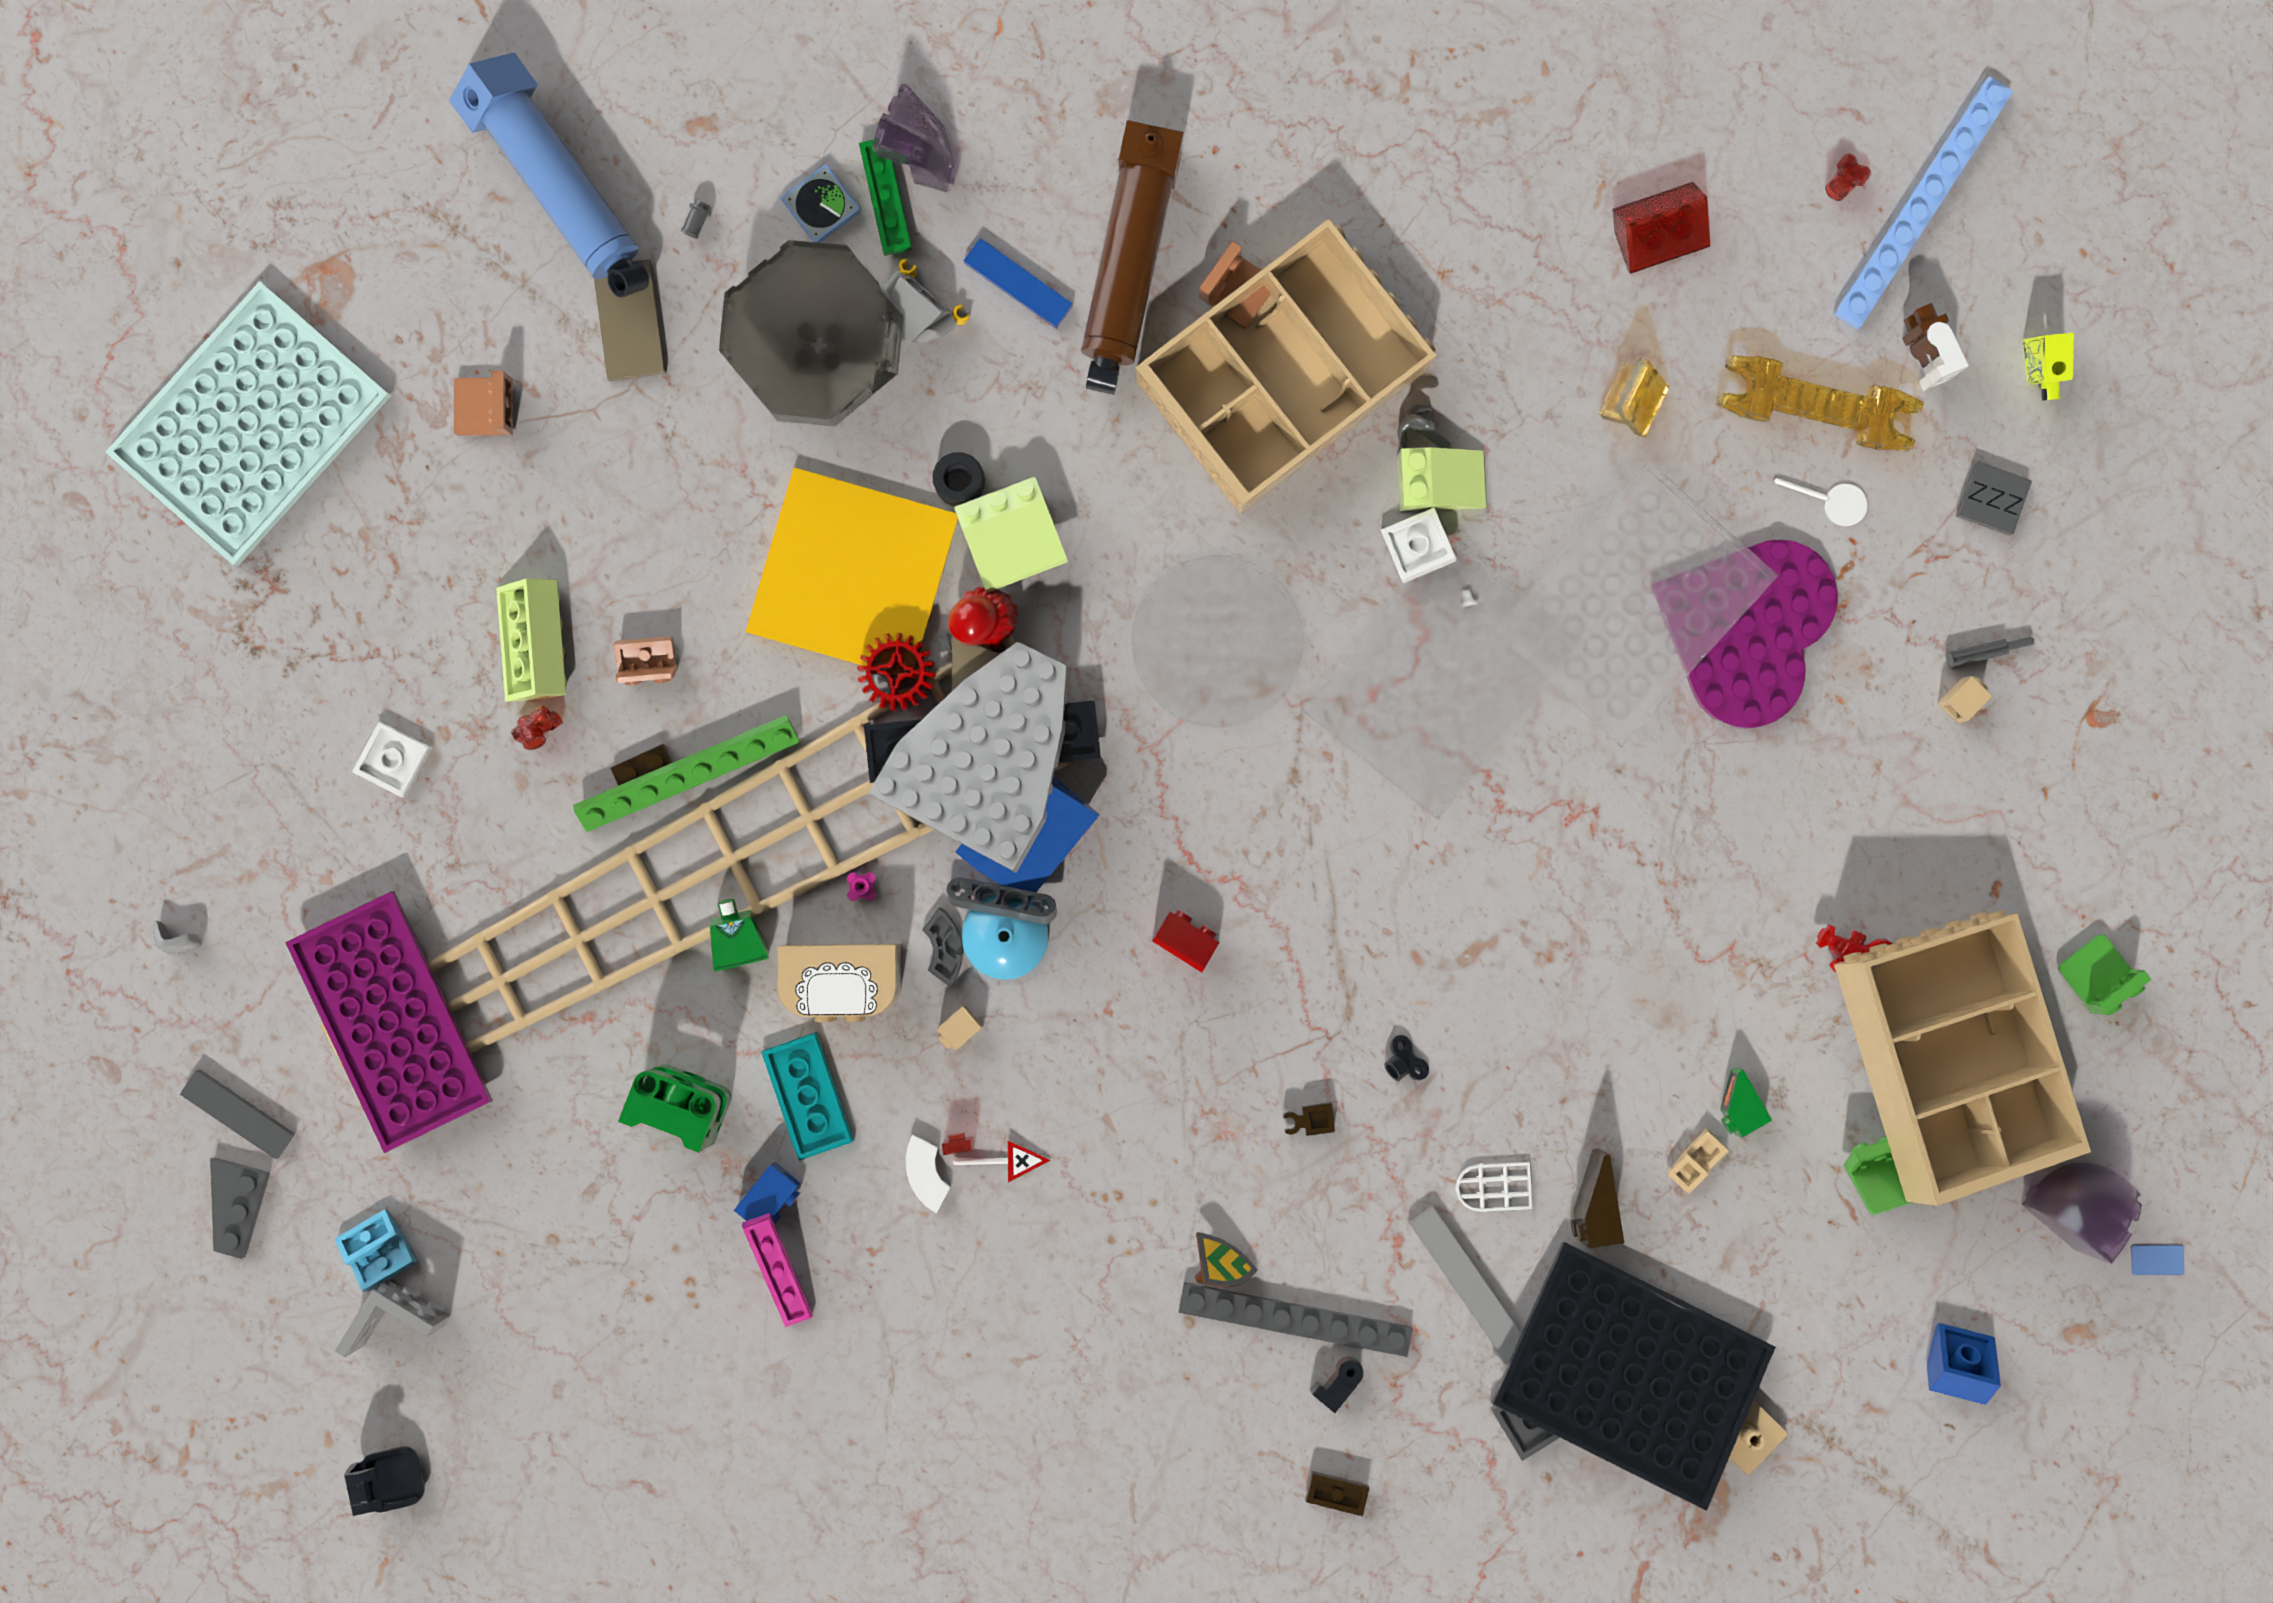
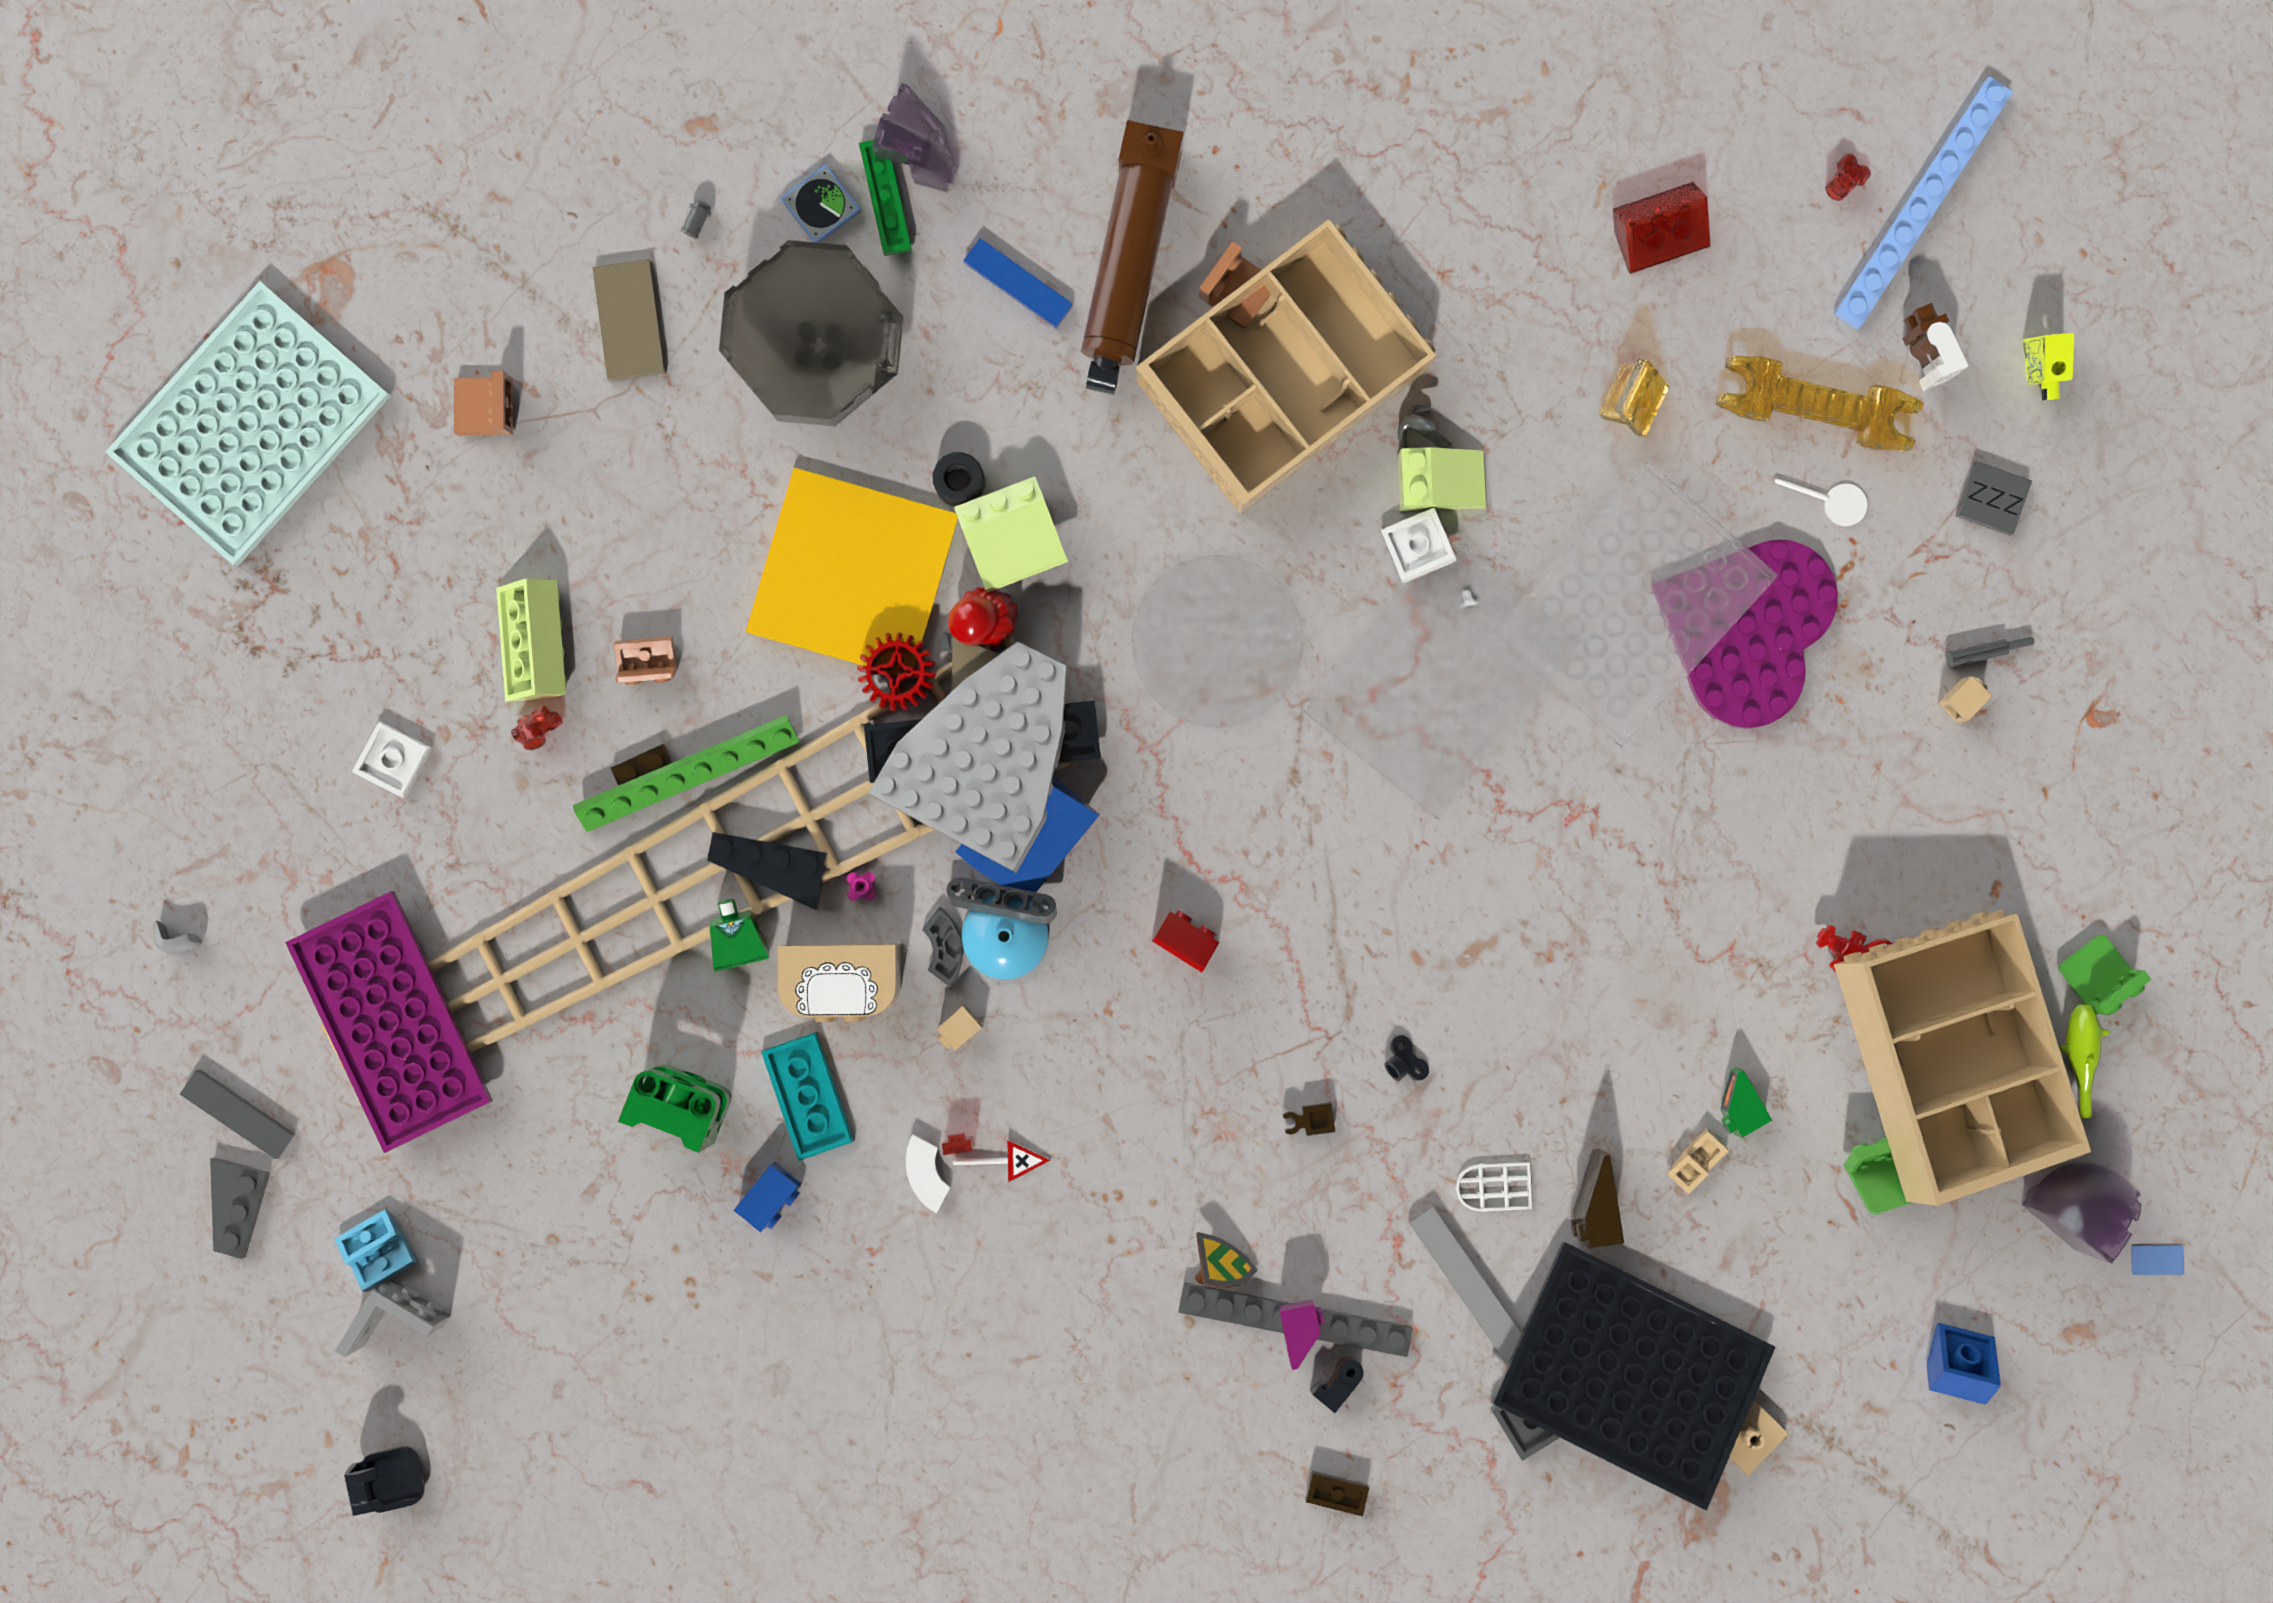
(498, 99): medium blue piece -> none
(777, 1269): dark pink tile -> none
(780, 867): none -> black wing
(922, 313): light grey torso -> none
(1300, 1329): none -> magenta slope
(2084, 1052): none -> lime piece

